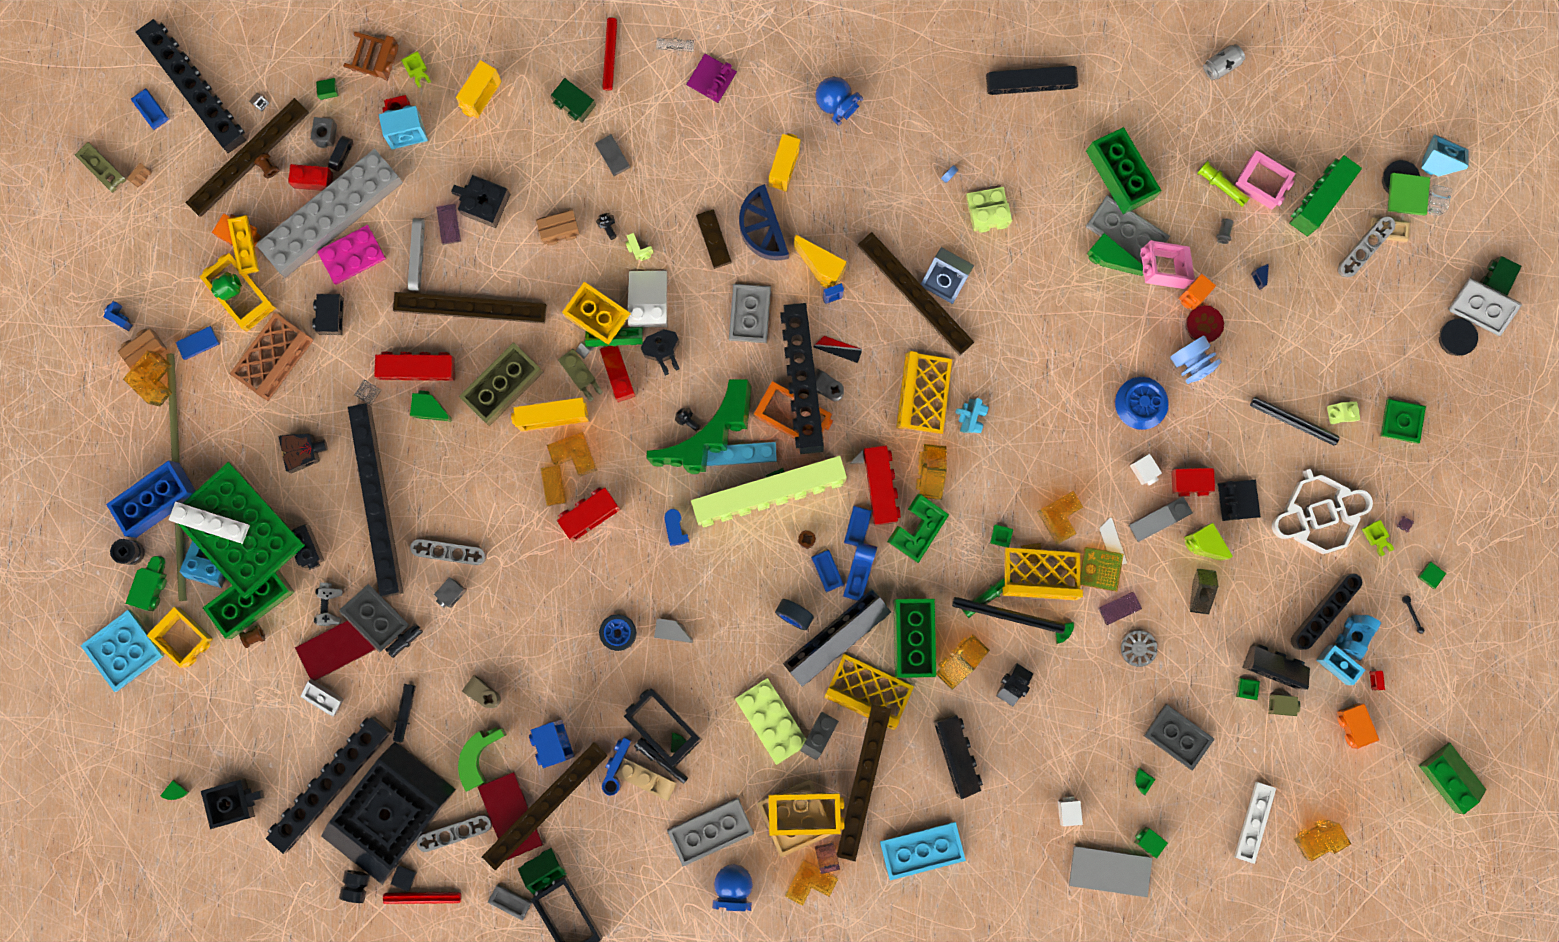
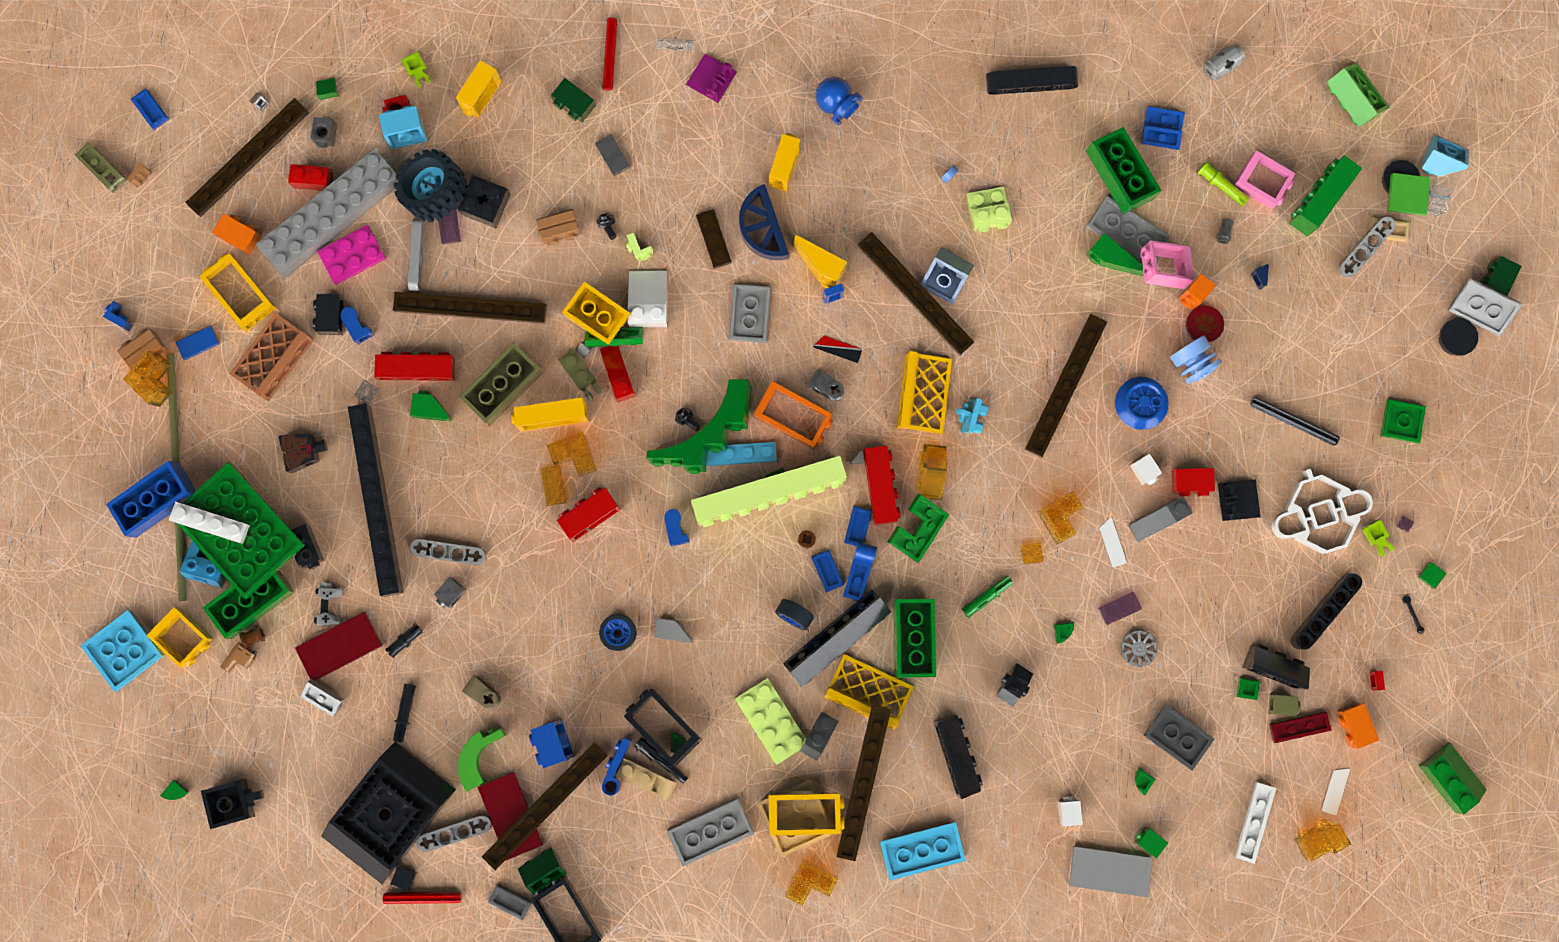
(127, 552): black wheel -> none
(148, 585): green hinge -> none
(150, 35): black brick -> none
(226, 286): green head -> none
(238, 655): none -> medium nougat piece
(243, 245): yellow tile -> none
(266, 165): reddish brown bush -> none
(277, 833): black brick -> none
(340, 153): black beam -> none
(352, 322): none -> blue leg
(353, 890): black wheel -> none
(374, 618): dark grey plate -> none
(384, 60): dark orange plate -> none
(440, 173): none -> black wheel
(661, 351): black hinge -> none
(733, 887): blue tile -> none
(798, 314): black brick -> none
(827, 858): tile -> none
(961, 661): clear yellow brick -> none
(1001, 536): green plate -> none
(1008, 615): black axle -> none
(1042, 590): yellow fence -> none
(1065, 385): none -> dark brown plate
(1101, 569): clear yellow tile -> none
(1162, 128): none -> blue slope
(1203, 591): clear smoke slope -> none
(1208, 543): lime slope -> none
(1300, 727): none -> dark red tile
(1335, 791): none -> white sticker
(1340, 665): medium azure brick -> none
(1343, 412): yellowish green bracket -> none
(1357, 95): none -> slope
(1365, 627): dark azure brick -> none

